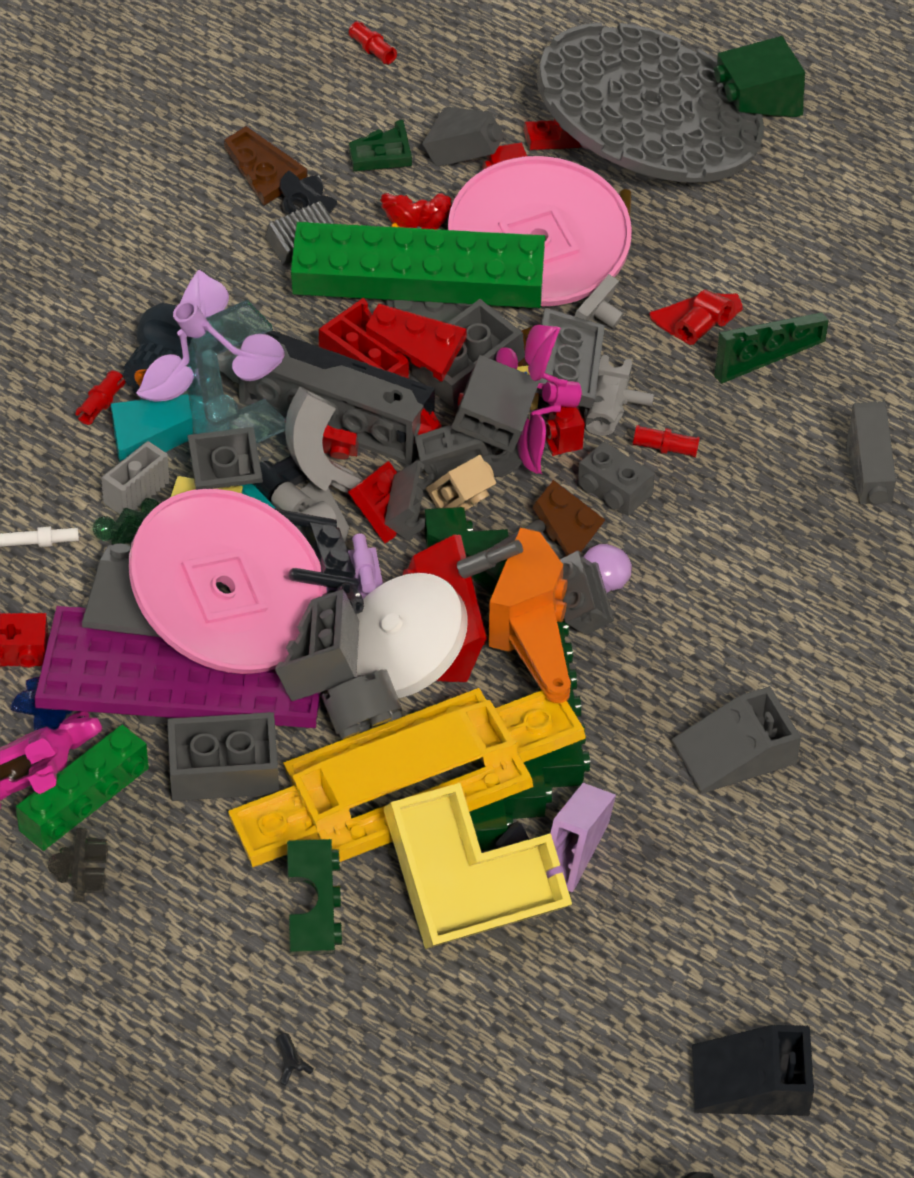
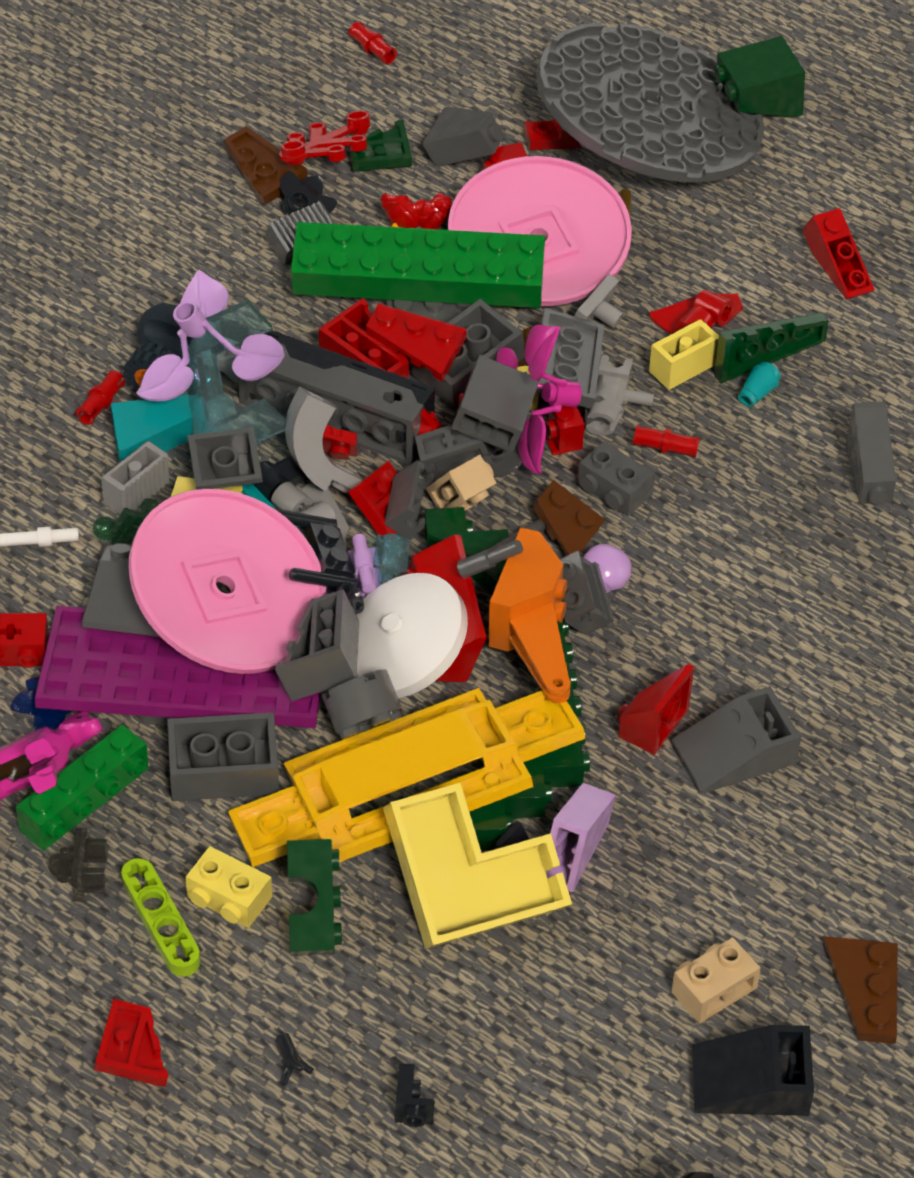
(131, 1046): none -> red wing
(157, 918): none -> lime beam
(228, 887): none -> light yellow brick
(327, 144): none -> red plant
(391, 556): none -> clear light blue hinge
(409, 1106): none -> black bracket
(656, 710): none -> red slope
(684, 354): none -> light yellow brick
(715, 979): none -> tan brick
(760, 382): none -> teal cone
(837, 253): none -> red slope
(869, 985): none -> reddish brown wing

